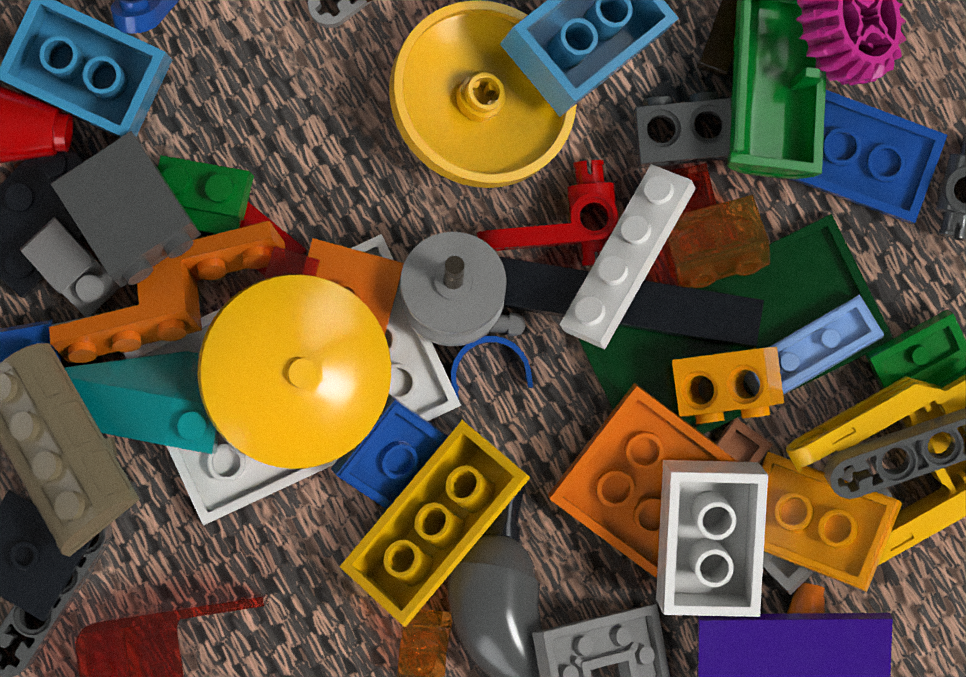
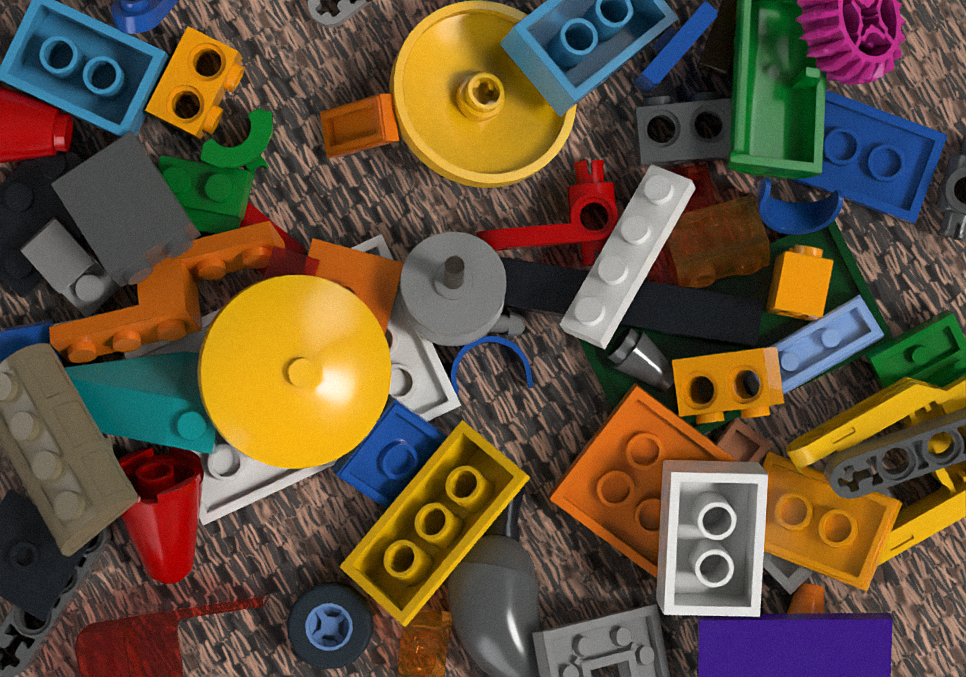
(167, 515): none -> red cone
(183, 79): none -> light orange brick
(248, 152): none -> green piece
(317, 633): none -> black wheel
(359, 125): none -> orange tile
(640, 358): none -> dark grey cone
(674, 45): none -> blue plate
(797, 217): none -> blue helmet
(799, 283): none -> light orange brick

